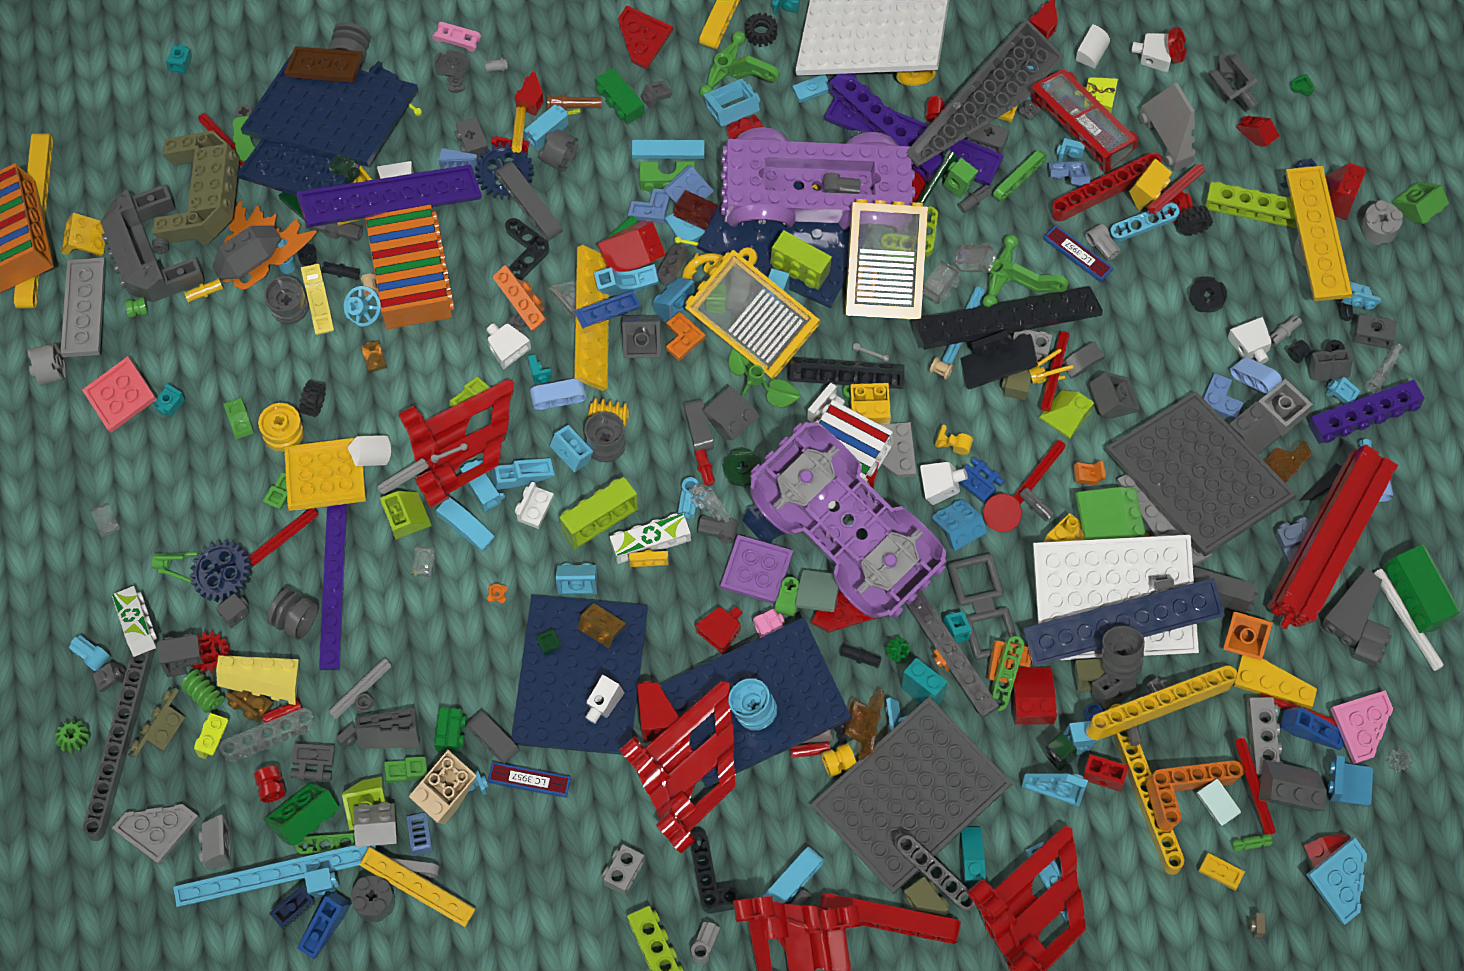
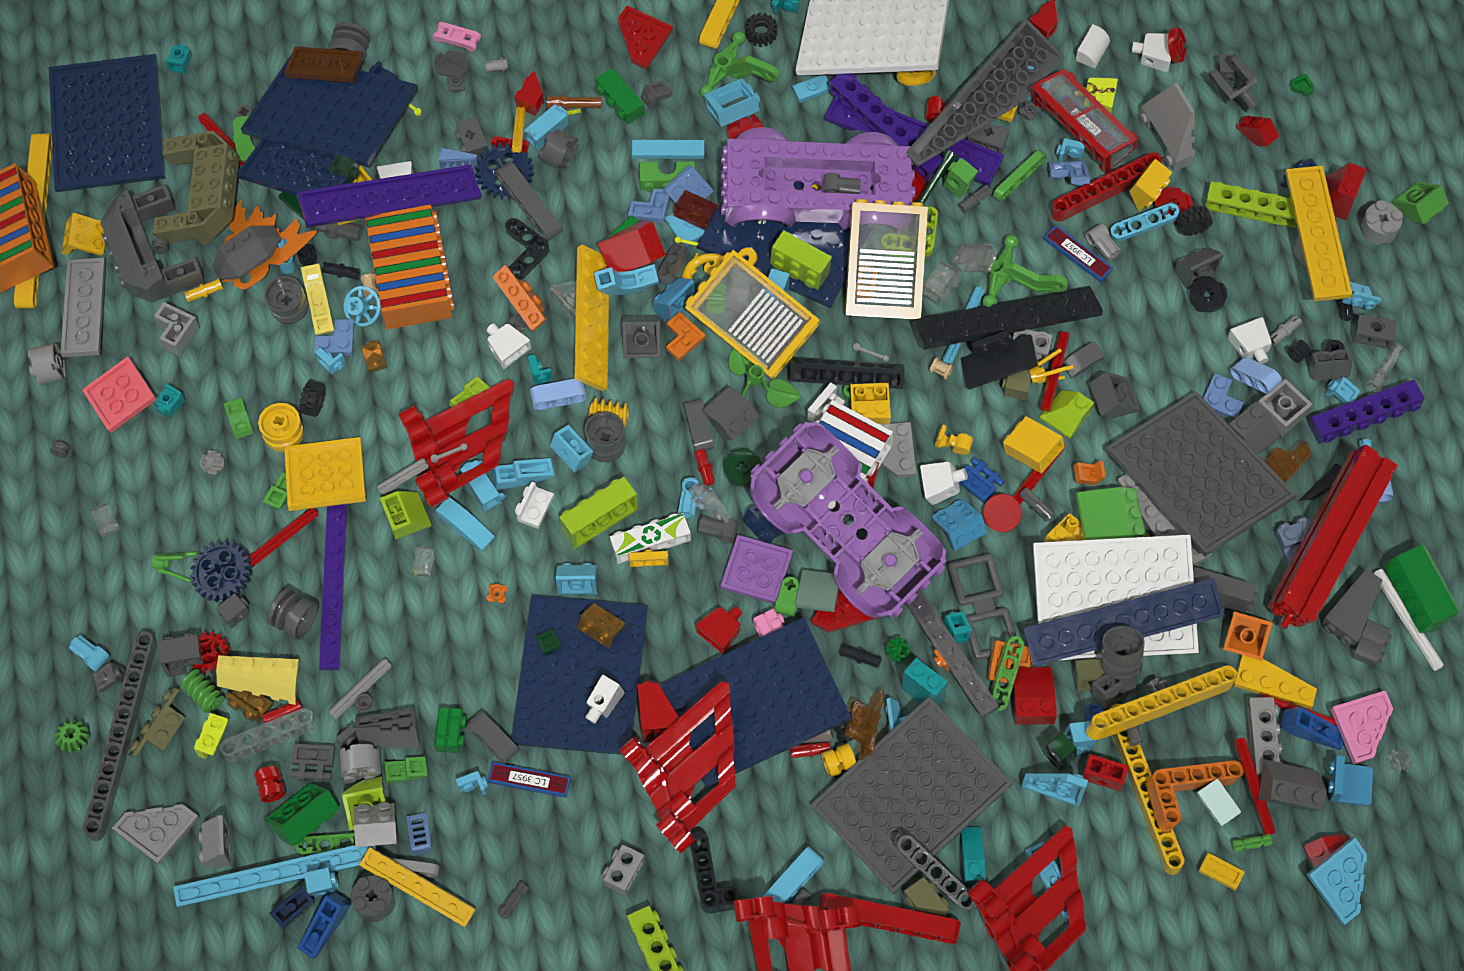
(59, 449): none -> dark grey bush
(106, 123): none -> dark blue plate
(134, 620): white brick -> none
(136, 307): bright green wheel -> none
(178, 328): none -> light grey brick
(212, 462): none -> light grey gear
(329, 362): none -> medium azure bracket
(341, 341): none -> medium blue plate
(360, 762): none -> light grey brick
(370, 450): white brick -> none
(444, 788): tan slope -> none
(513, 900): none -> dark grey axle
(607, 309): blue tile -> none
(704, 942): light grey piece -> none
(752, 704): medium azure wheel -> none
(1033, 444): none -> yellow brick
(1162, 582): dark grey plate -> none
(1176, 188): red axle -> none
(1199, 265): none -> dark grey slope
(1257, 925): dark tan plate -> none

